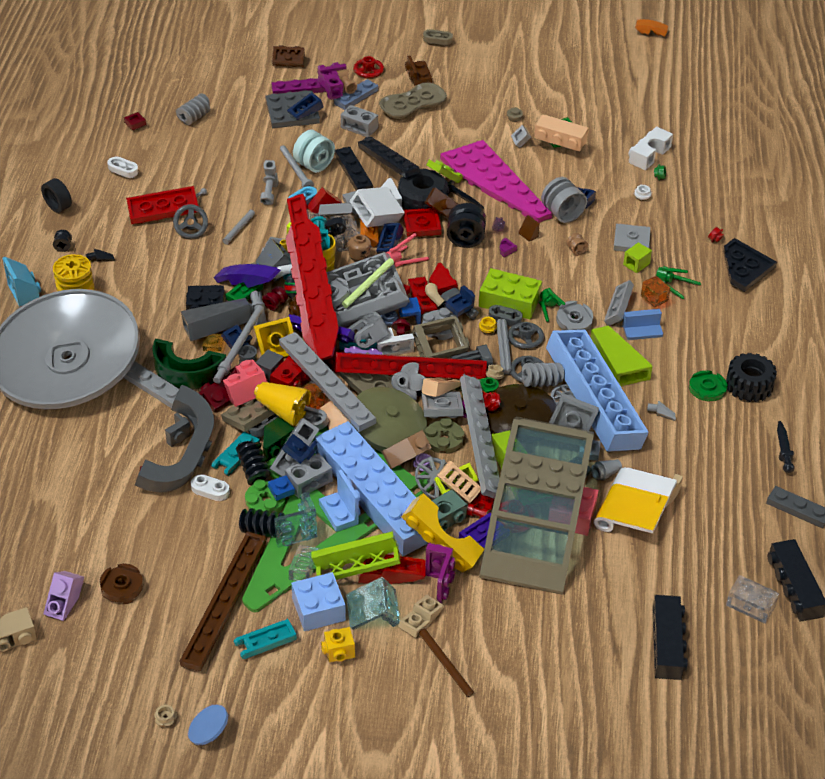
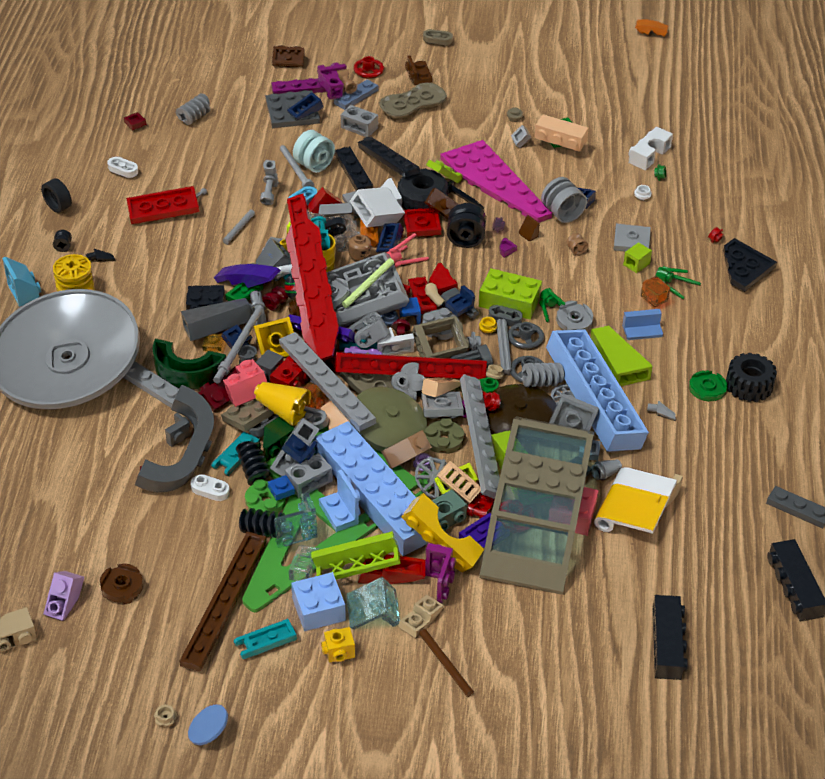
(190, 208): dark grey piece -> none
(474, 341): none -> light grey plate
(619, 303): light grey plate -> none
(752, 599): clear brick -> none
(785, 455): black sword -> none

